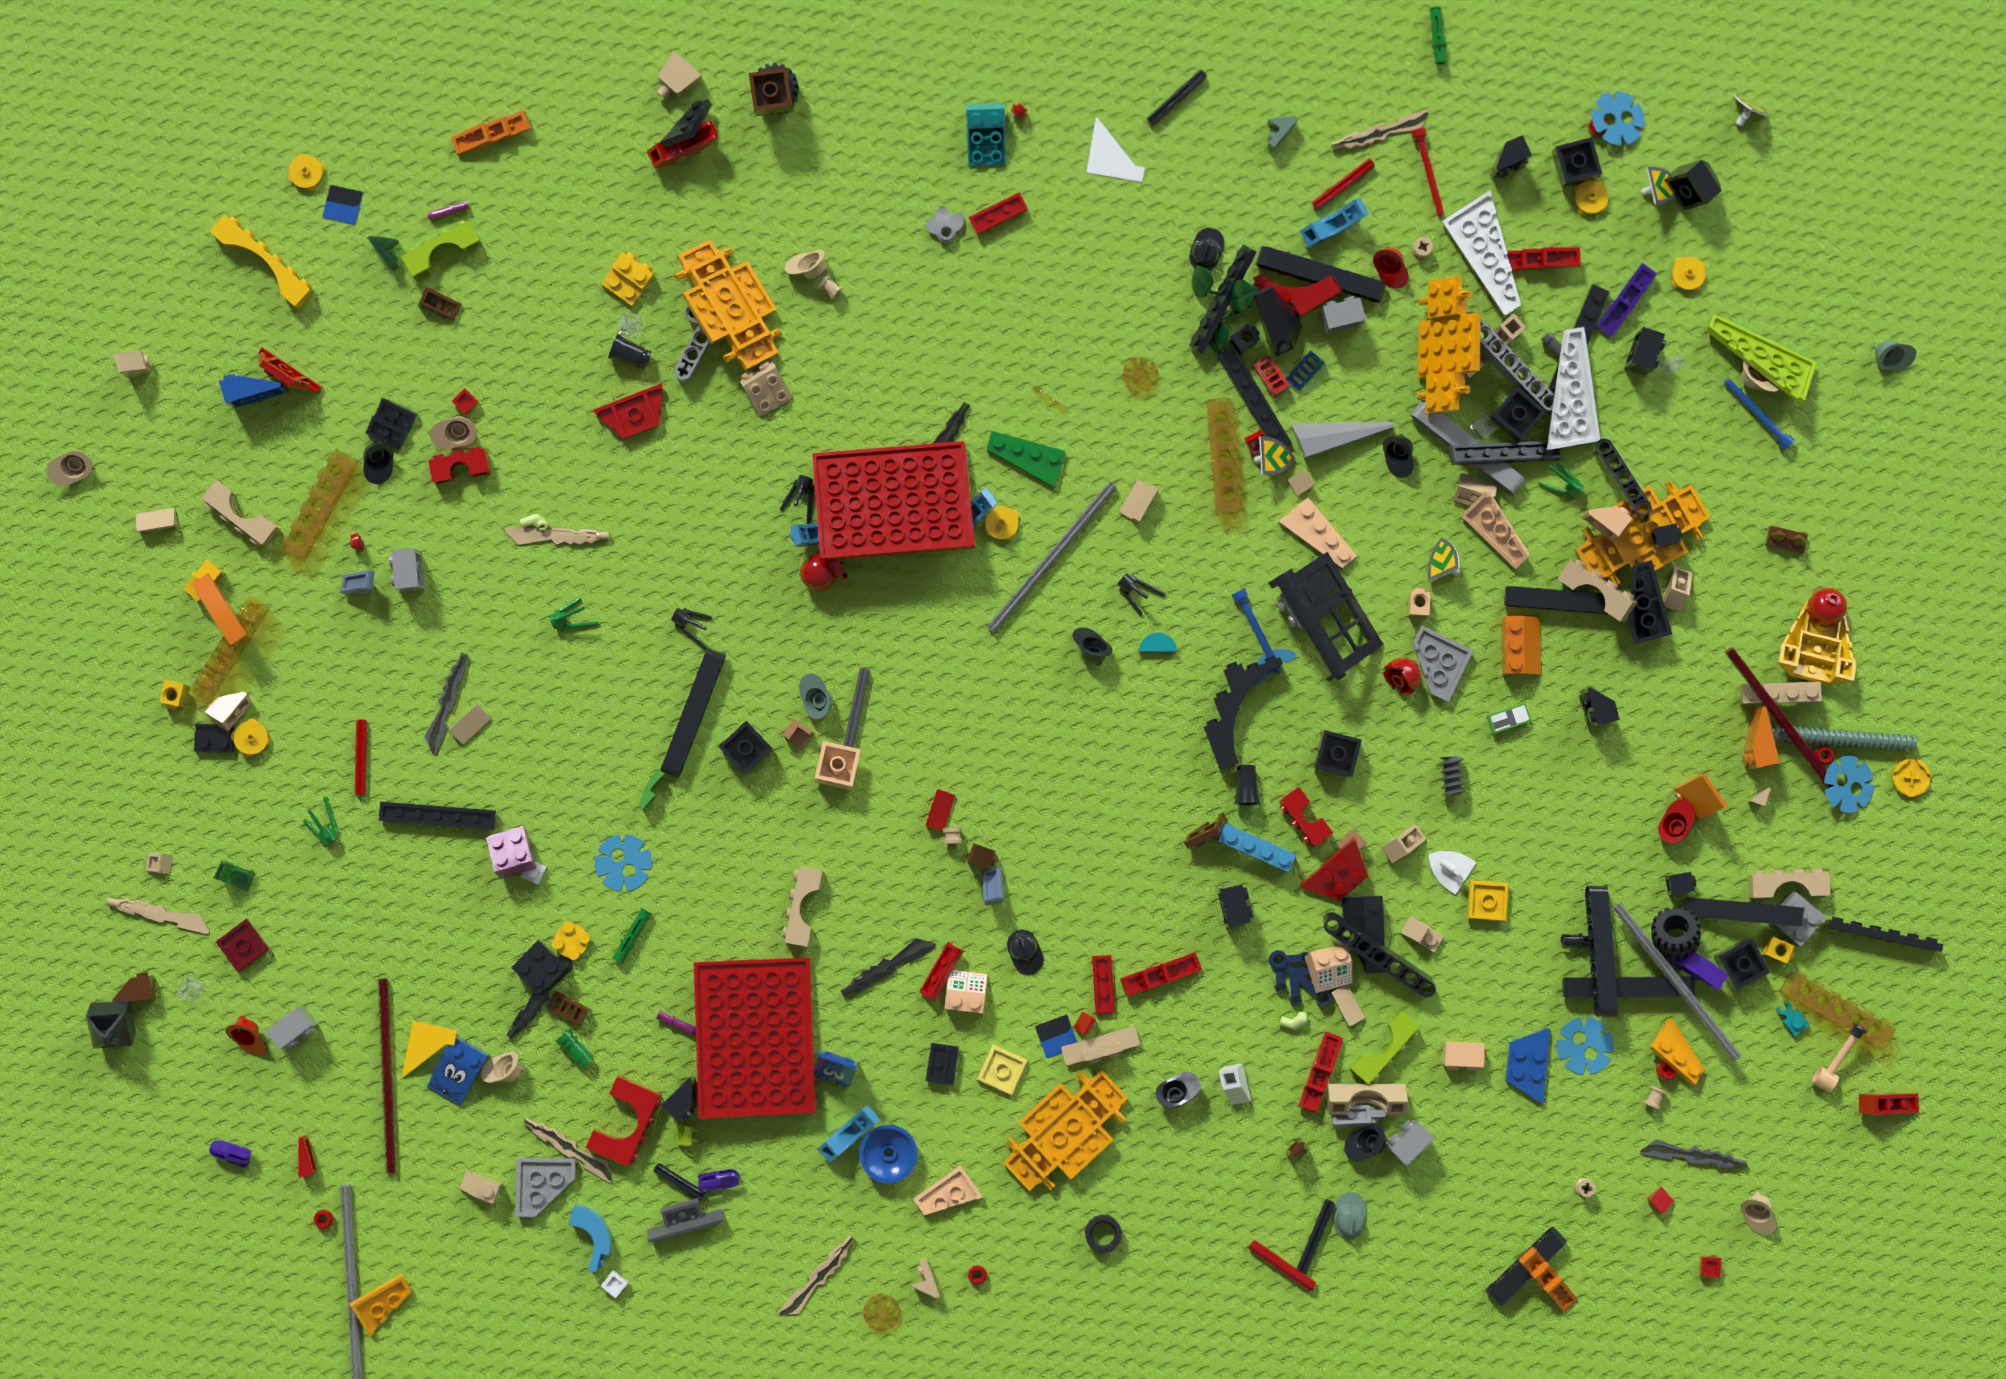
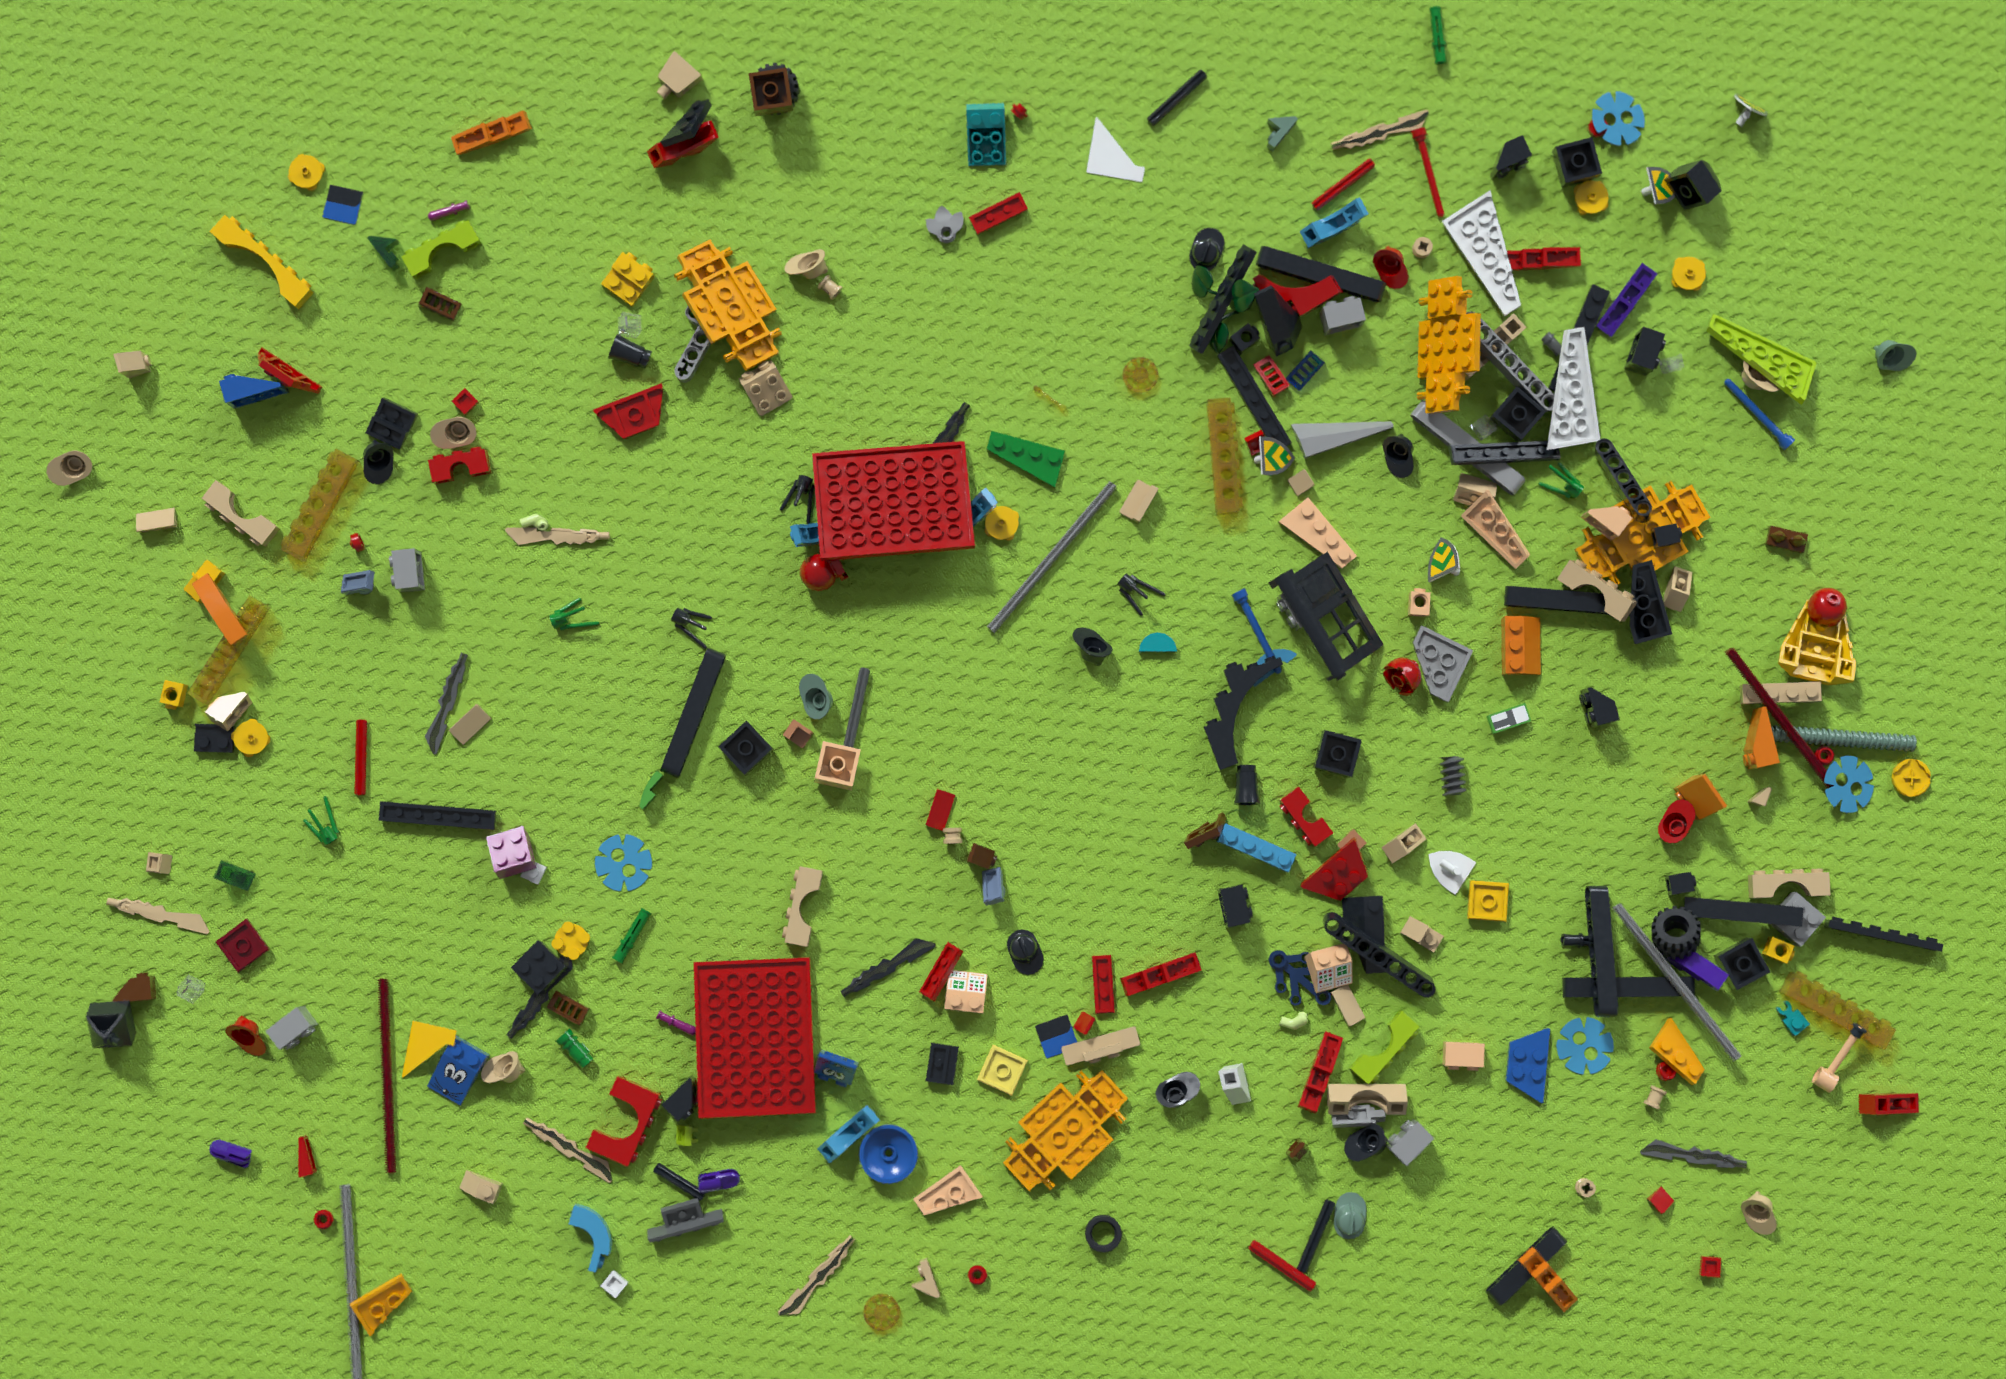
(540, 1182): light grey plate -> none

